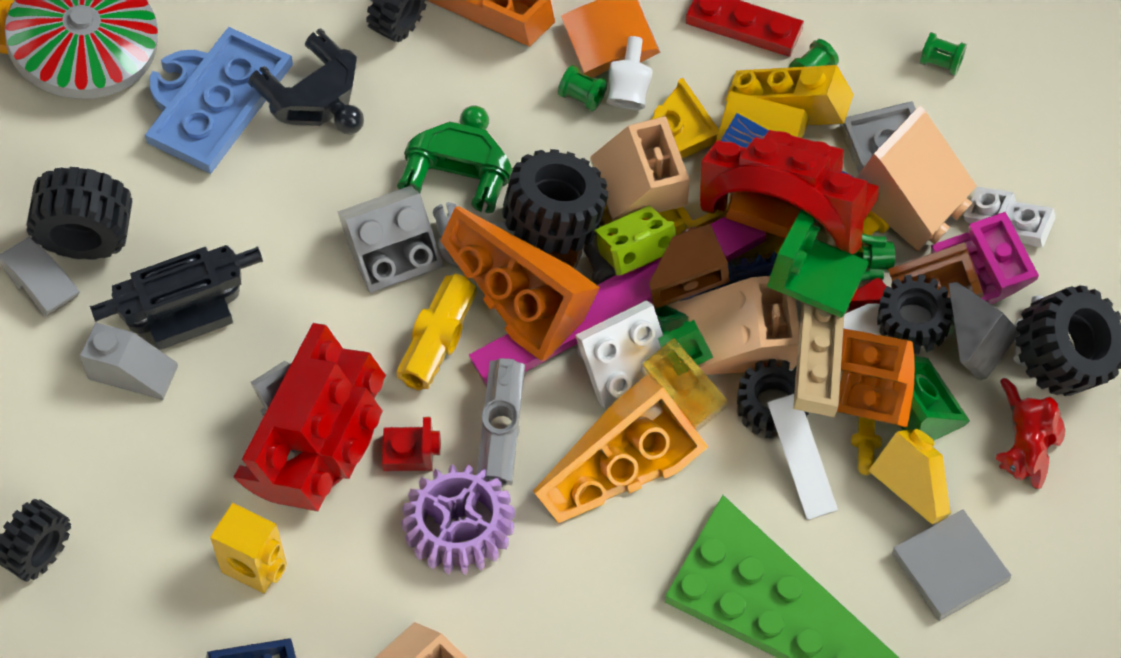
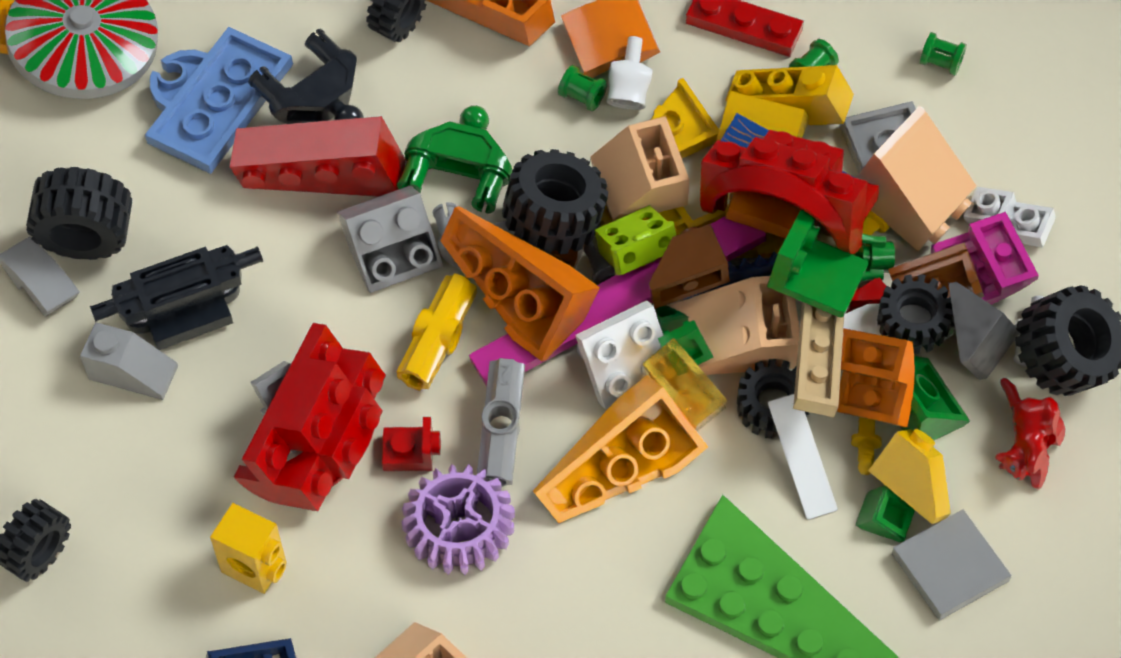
(319, 157): none -> red wedge
(885, 514): none -> green slope

